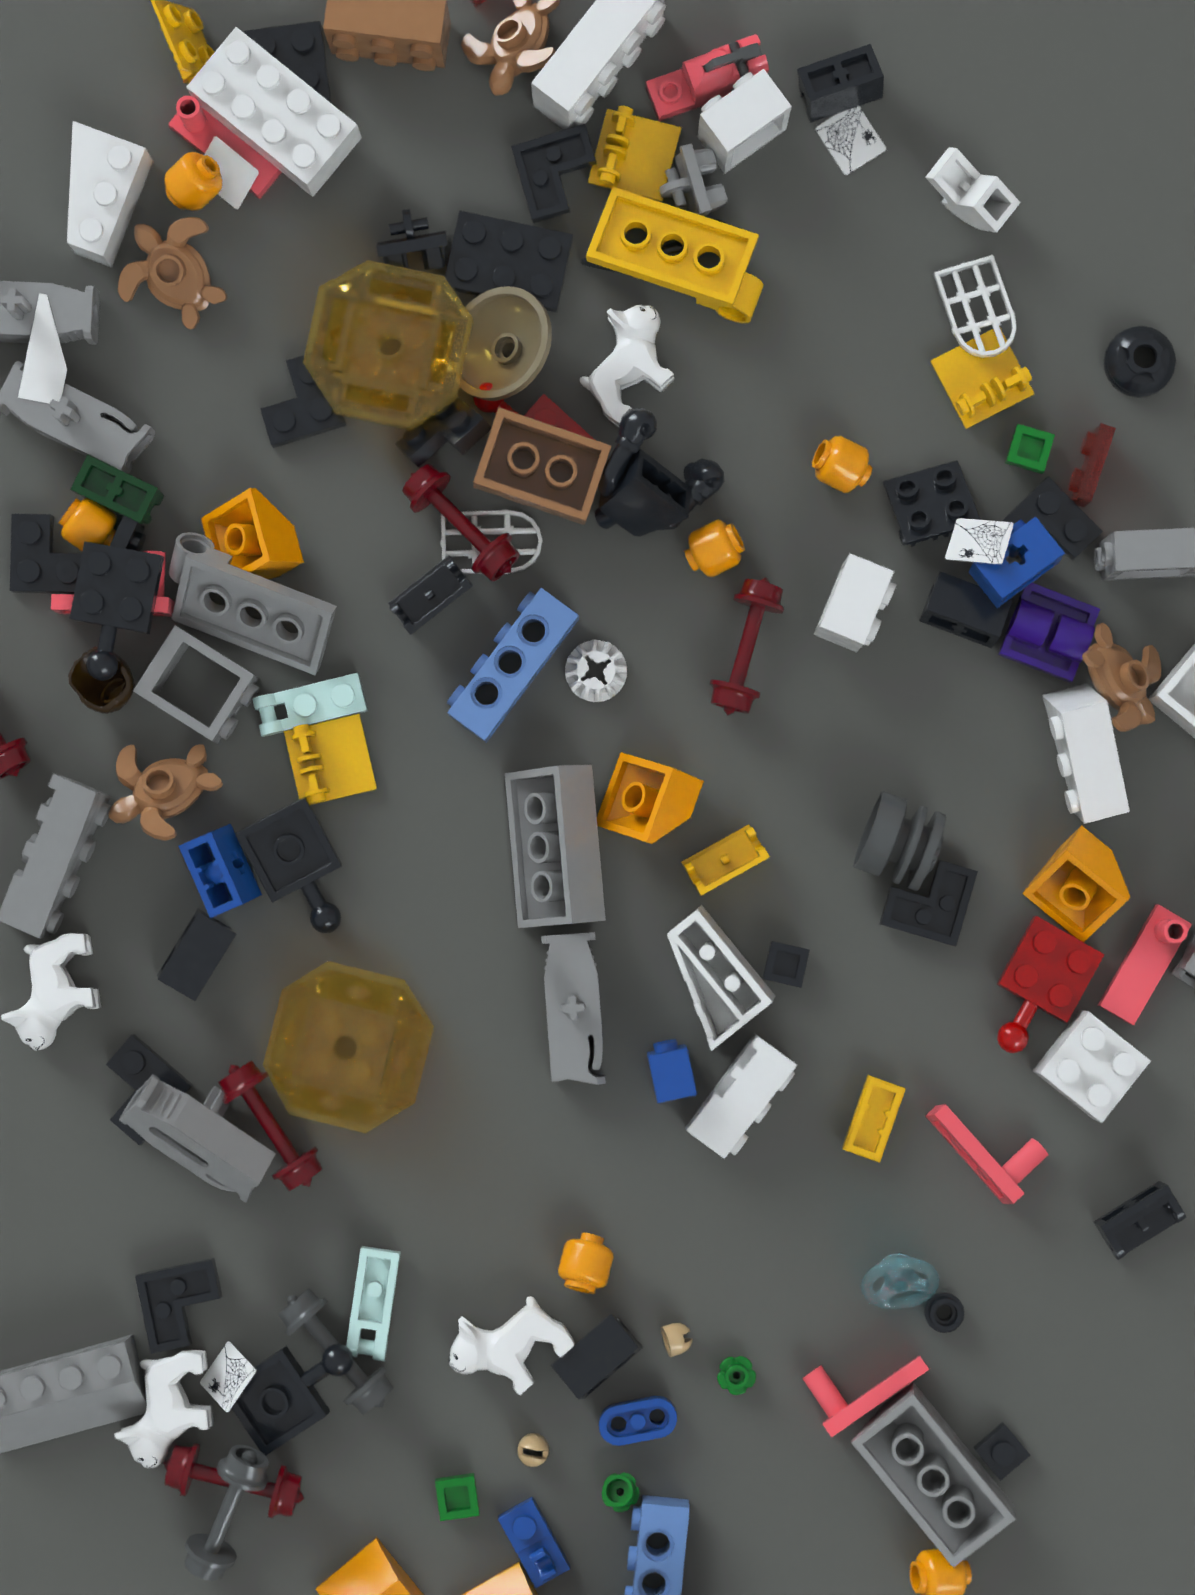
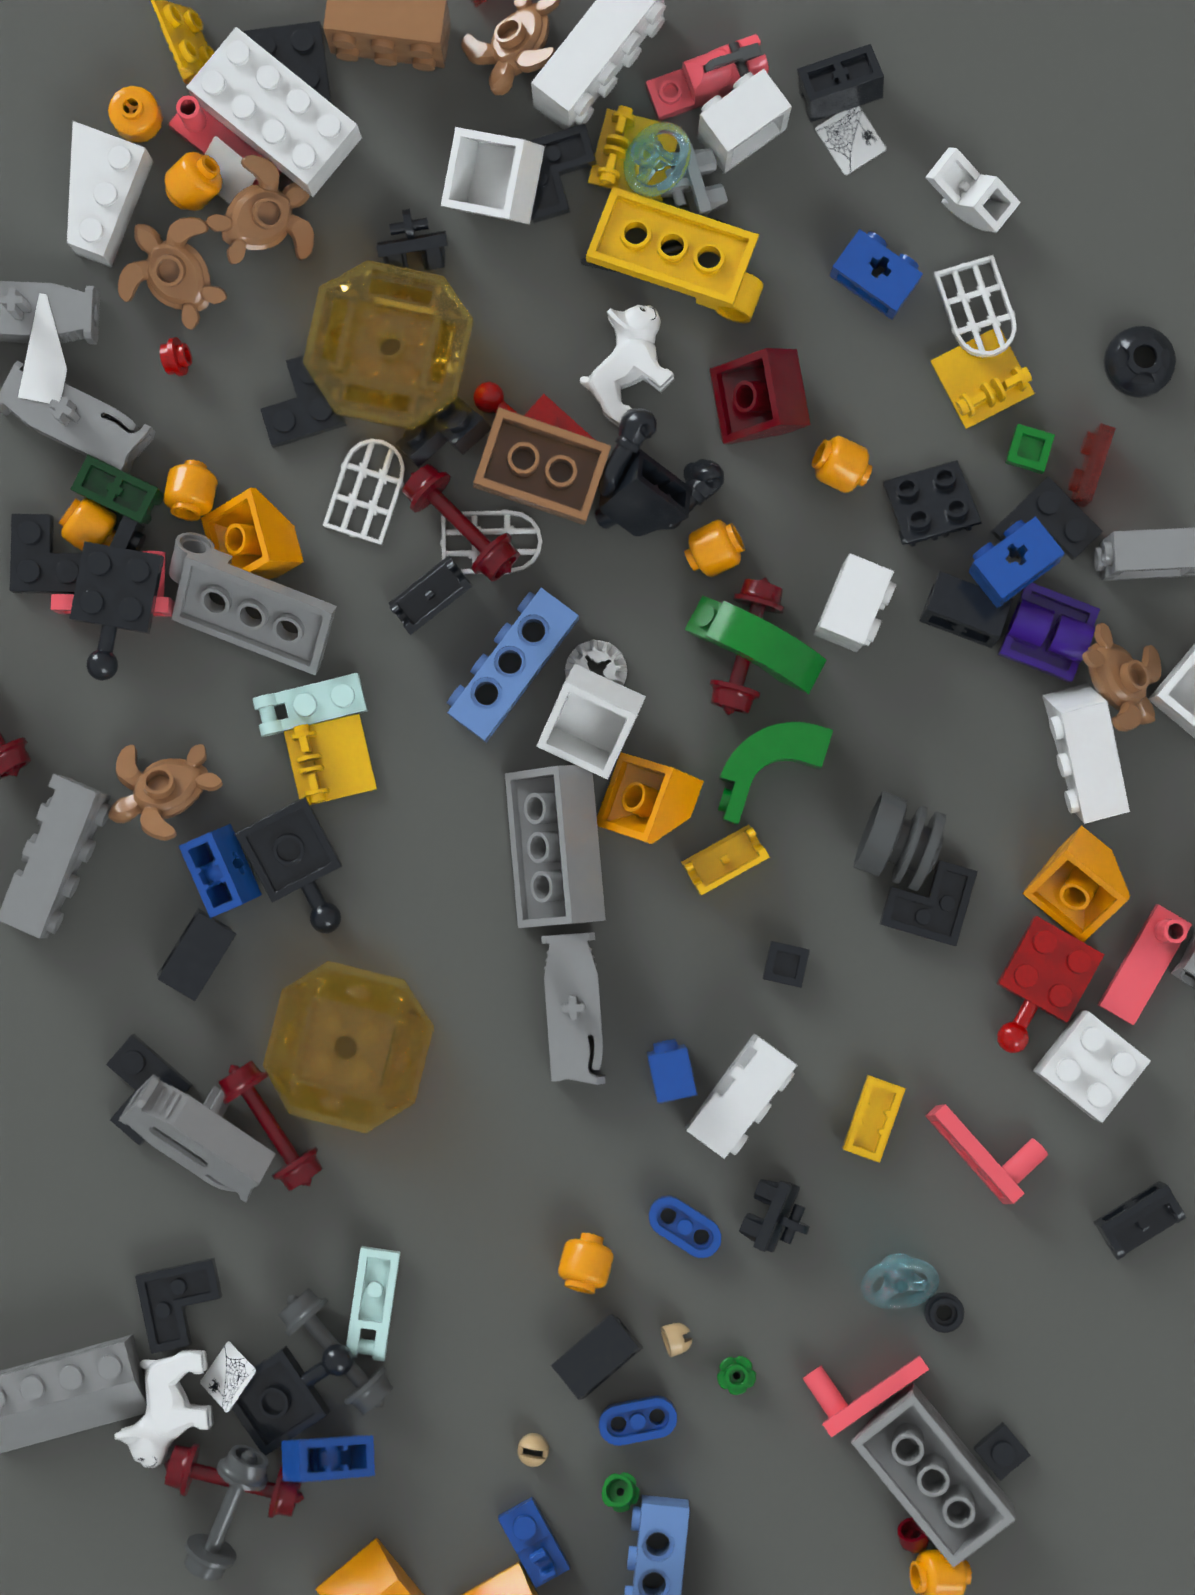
(53, 990): white animal -> none
(102, 695): dark brown hair -> none
(135, 114): none -> light orange head
(164, 664): light grey window -> none
(175, 357): none -> red plate
(190, 490): none -> light orange head
(263, 214): none -> medium nougat animal
(328, 1458): none -> blue brick
(372, 505): none -> white window
(457, 1497): green plate -> none
(492, 175): none -> white piece
(505, 321): dark tan dish -> none
(508, 253): black plate -> none
(509, 1345): white animal -> none
(590, 721): none -> white piece
(652, 157): none -> clear light blue piece
(684, 1225): none -> blue plate
(718, 977): white wedge -> none
(758, 642): none -> green arch
(760, 395): none -> dark red slope
(768, 1230): none -> black hips
(780, 742): none -> green arch
(889, 289): none -> blue brick
(907, 1536): none -> dark red hinge
(979, 541): white sticker -> none

